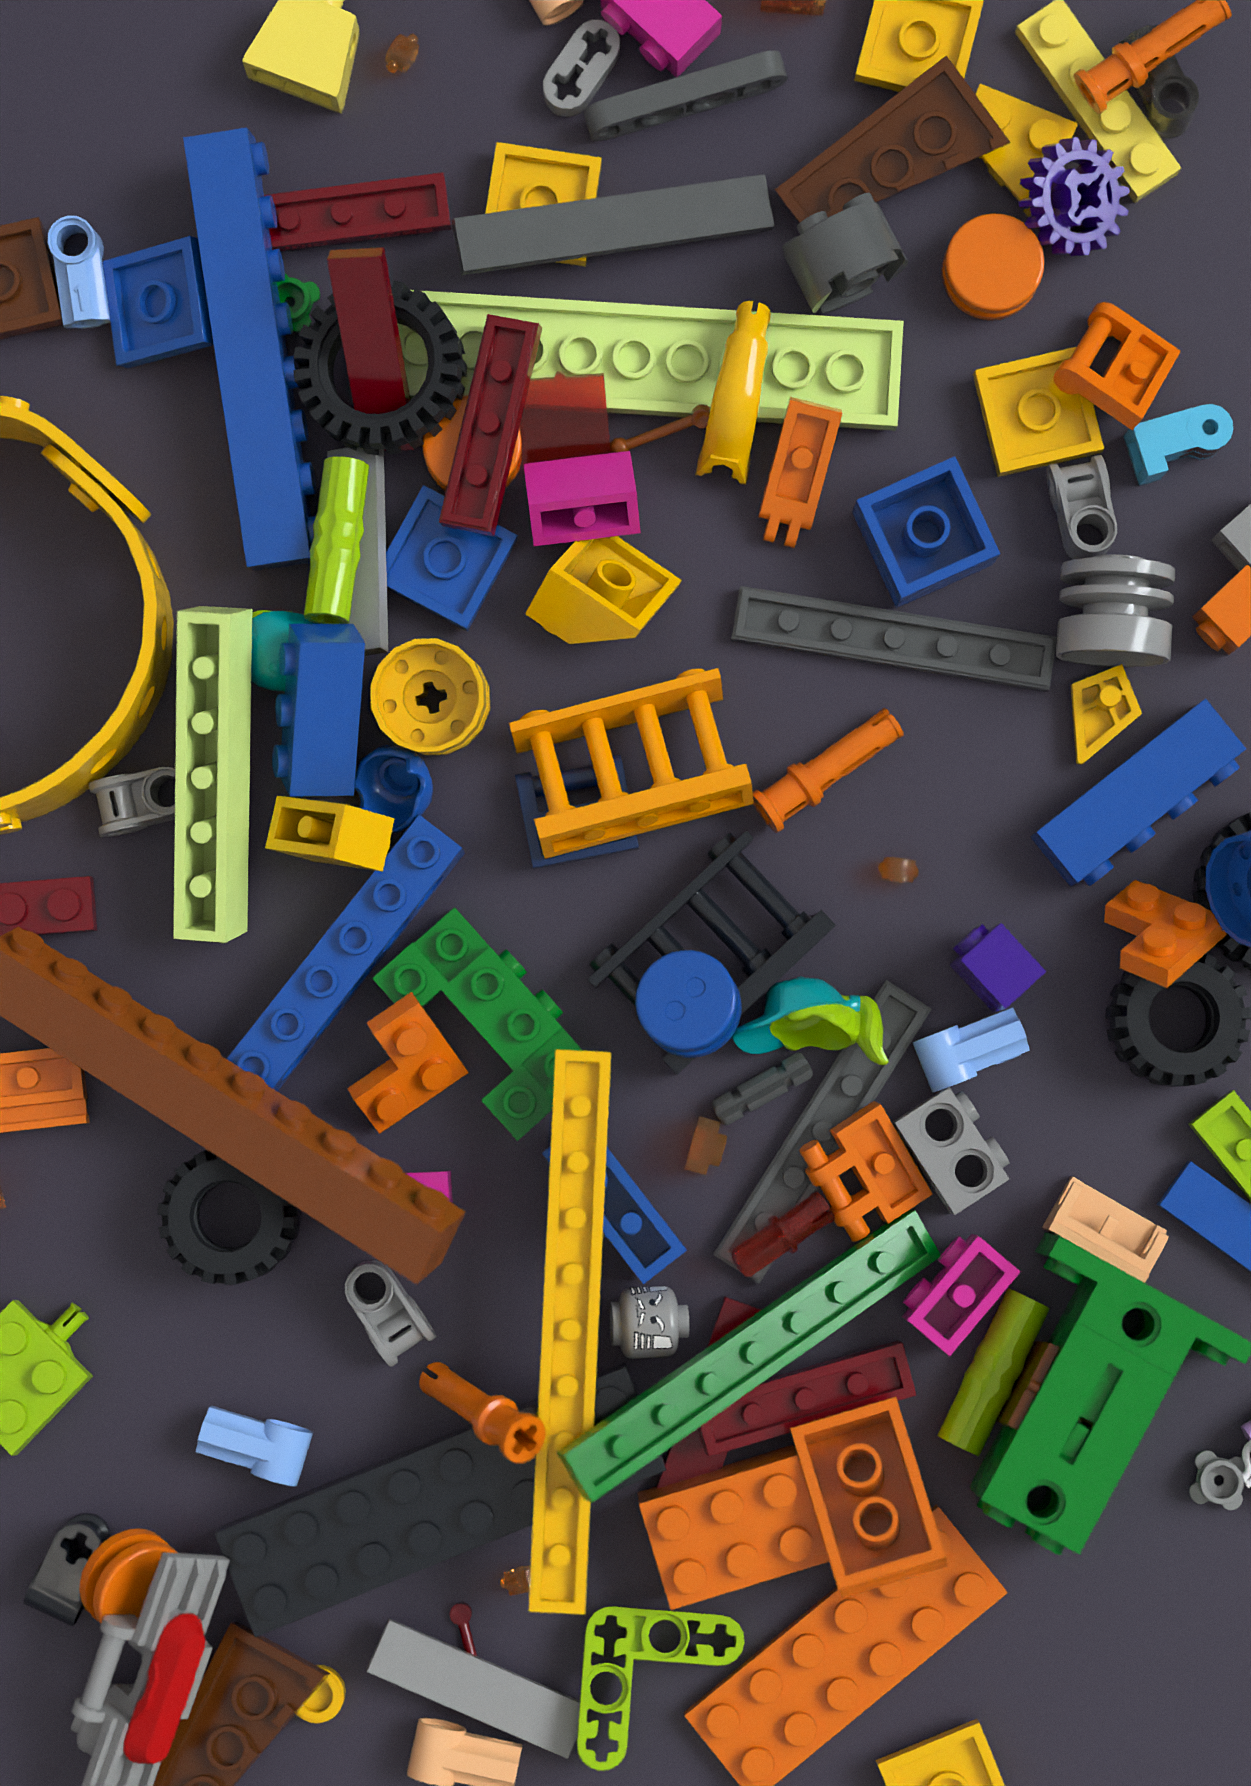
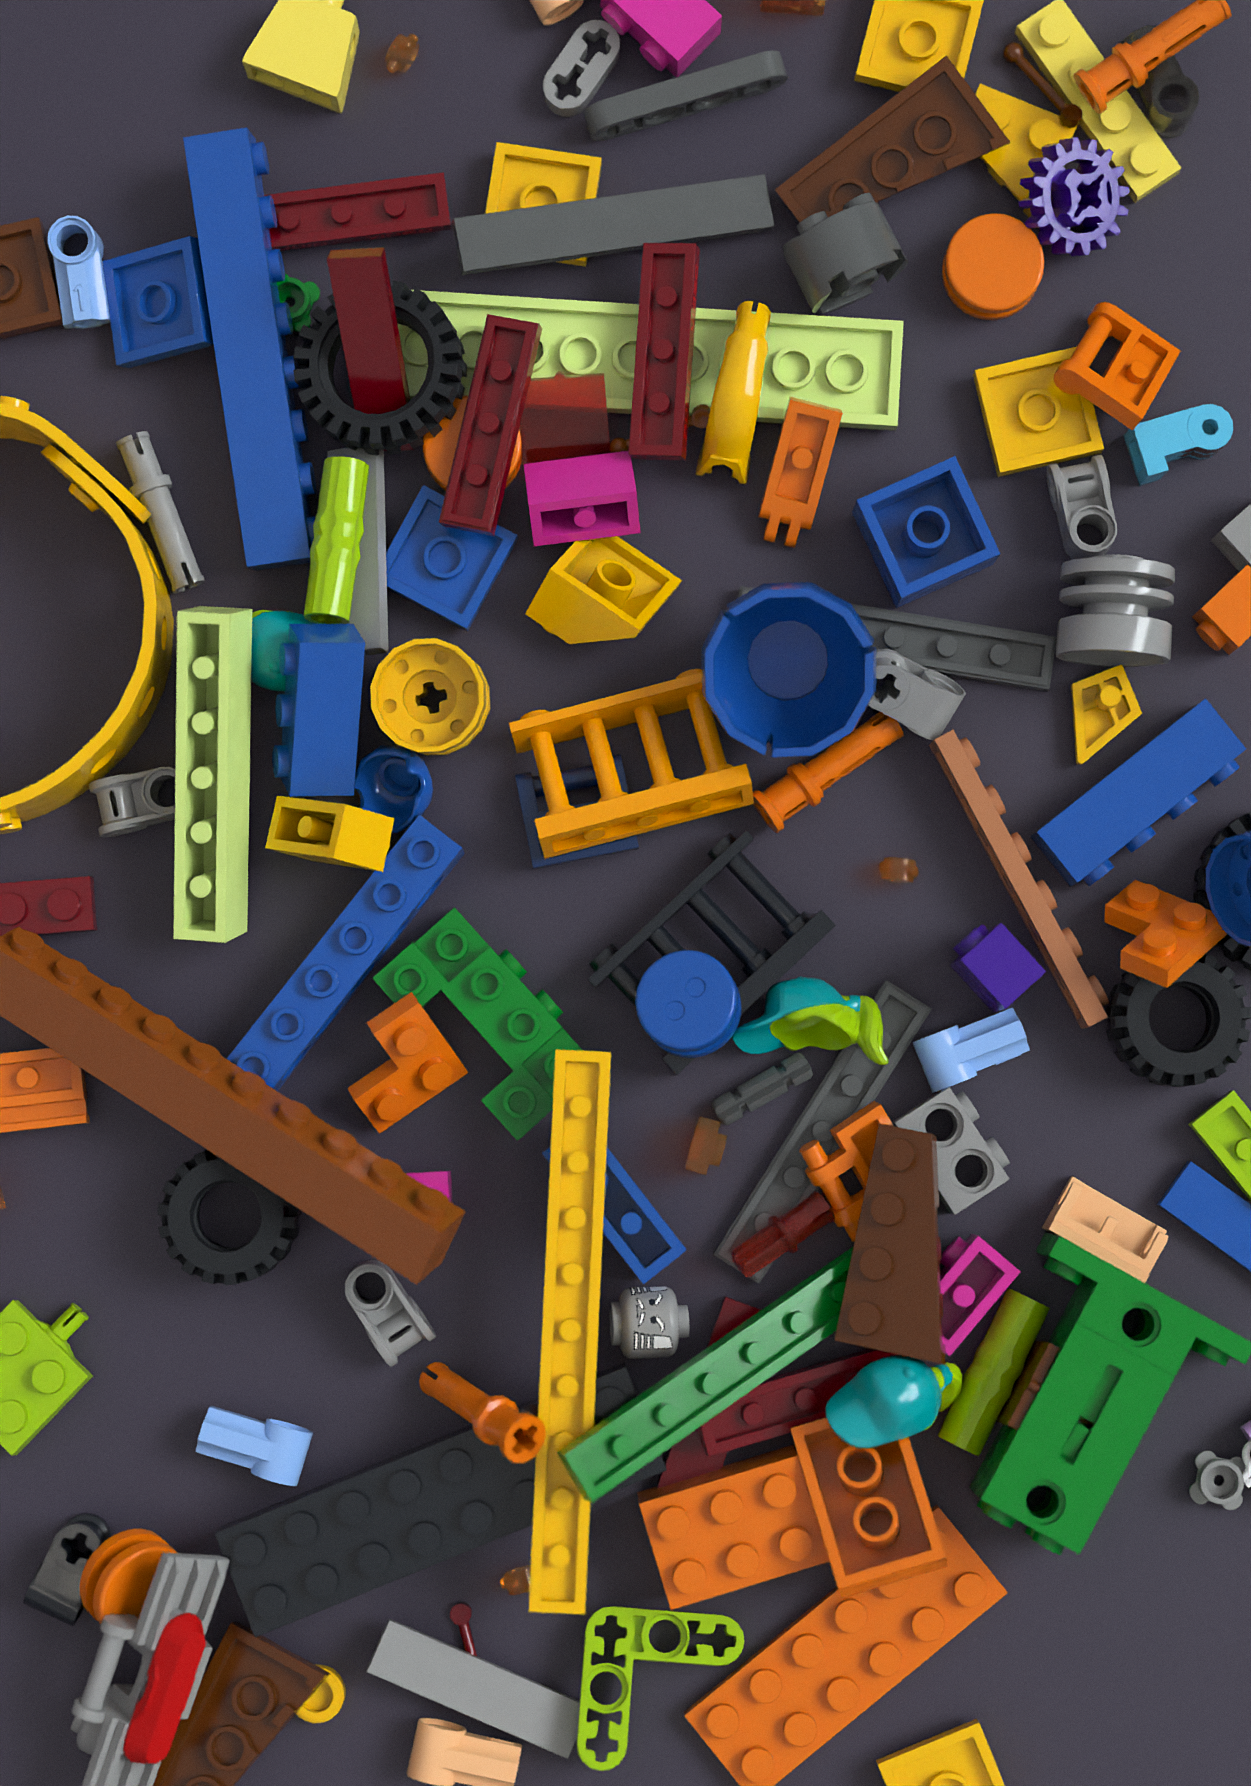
(152, 491): none -> light grey pin
(664, 351): none -> dark red plate
(788, 668): none -> blue plate
(892, 1400): none -> teal hair
(894, 1267): none -> reddish brown wing
(917, 697): none -> light grey piece
(1030, 898): none -> nougat plate
(1070, 113): none -> reddish brown hinge

